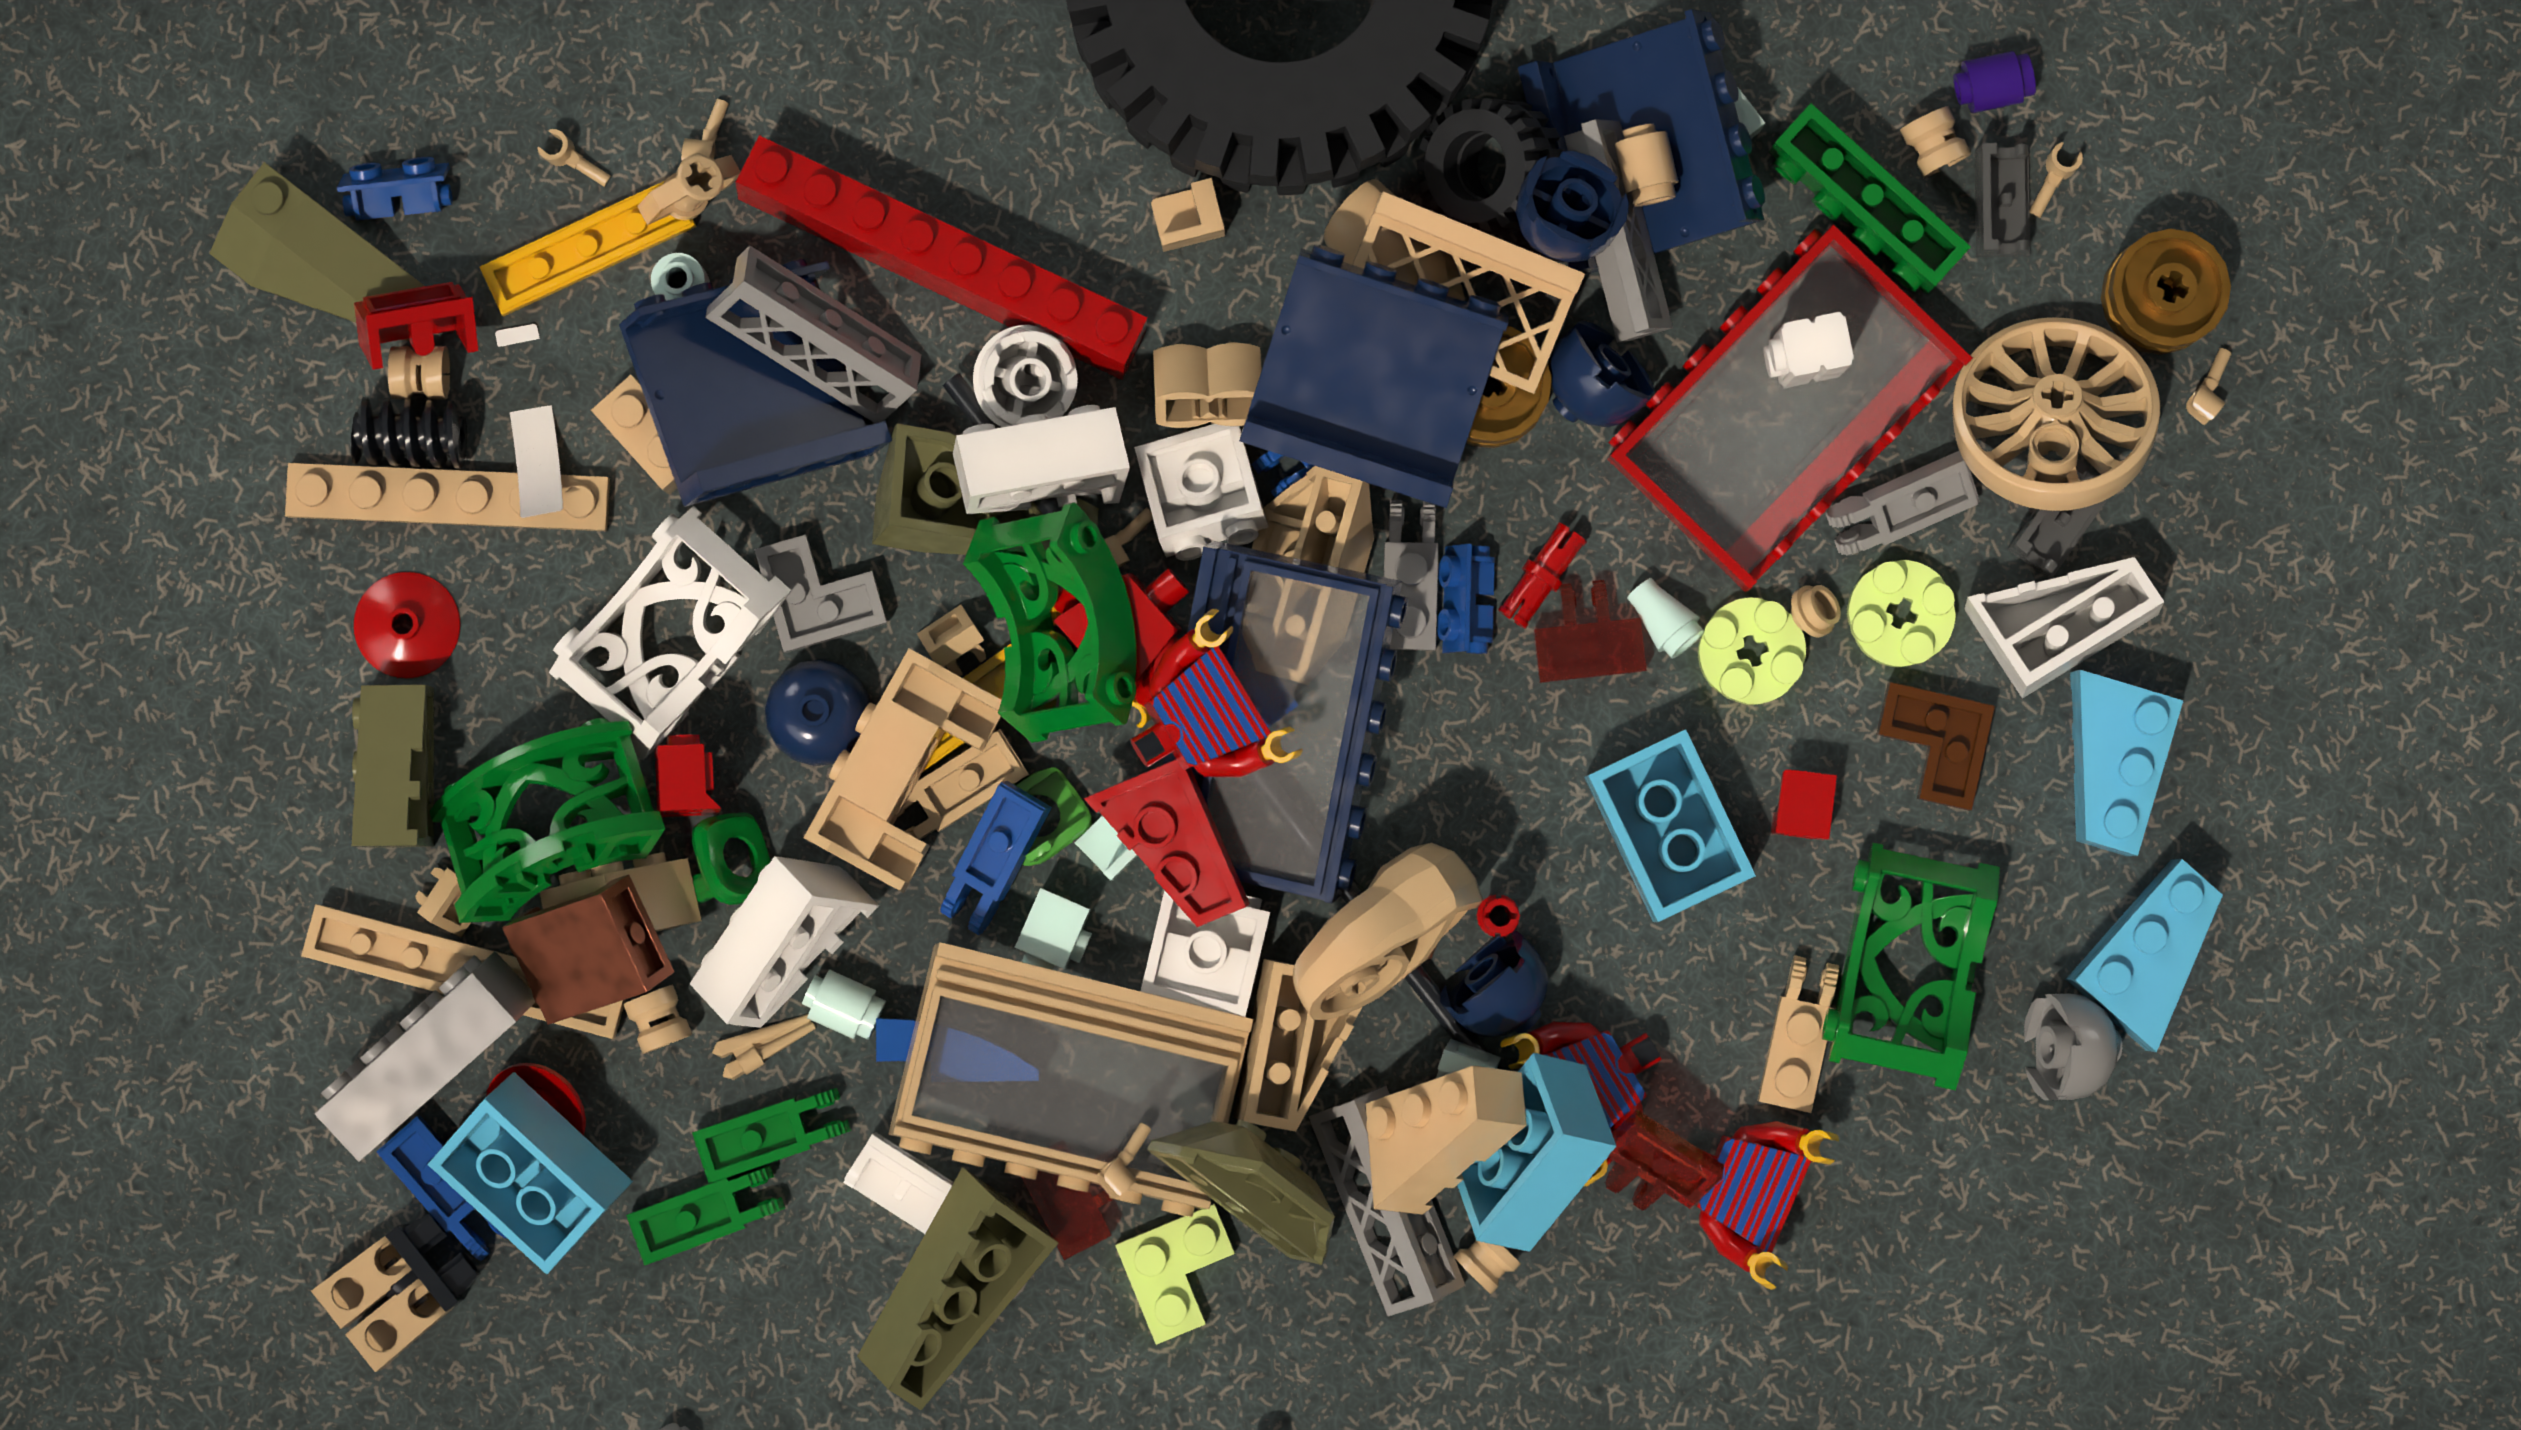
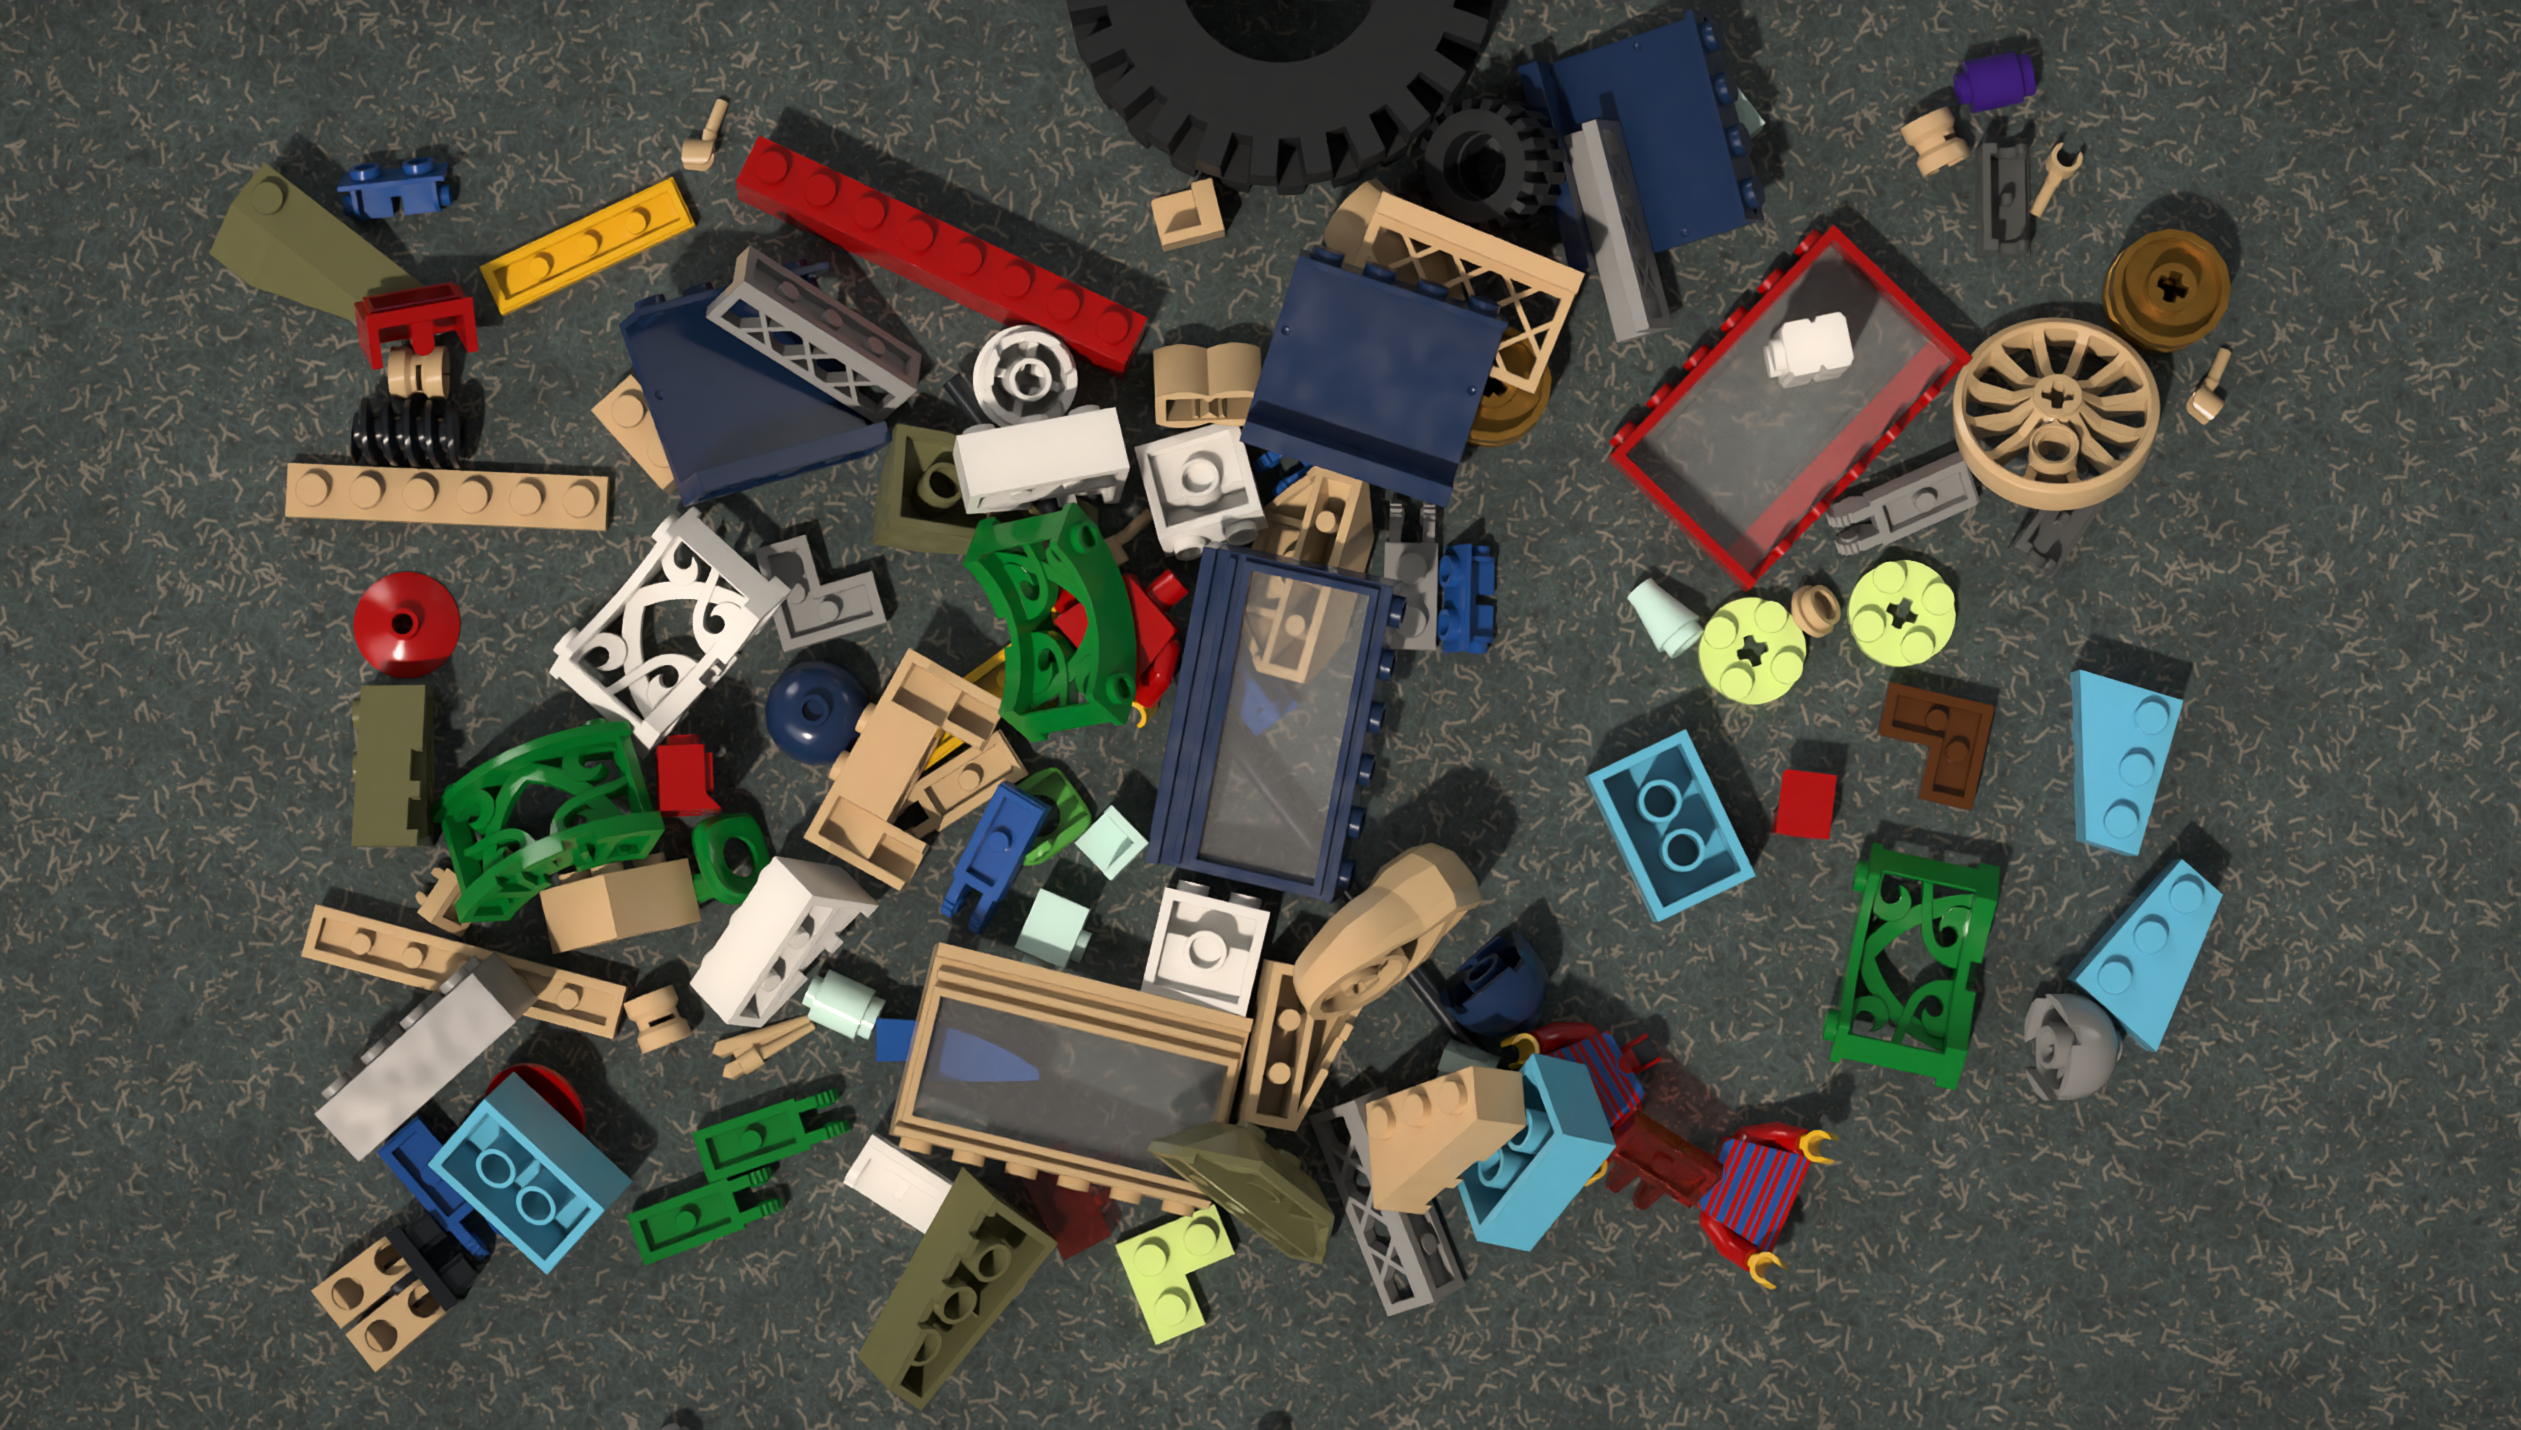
(534, 444): white sticker -> none
(569, 156): tan hand -> none
(588, 951): copper panel -> none
(671, 265): light aqua brick -> none
(690, 189): tan piece -> none
(951, 638): tan tile -> none
(1115, 1176): tan hand -> none
(1175, 836): red wing -> none
(1206, 712): torso -> none
(1487, 1263): tan wheel -> none
(1510, 908): red pin -> none
(1542, 575): red pin -> none
(1570, 207): dark blue cylinder -> none
(1588, 648): clear red hinge -> none
(1595, 380): dark blue cylinder -> none
(1647, 165): tan brick -> none
(1797, 1042): tan hinge -> none
(1867, 199): green brick -> none
(2062, 621): white wedge -> none

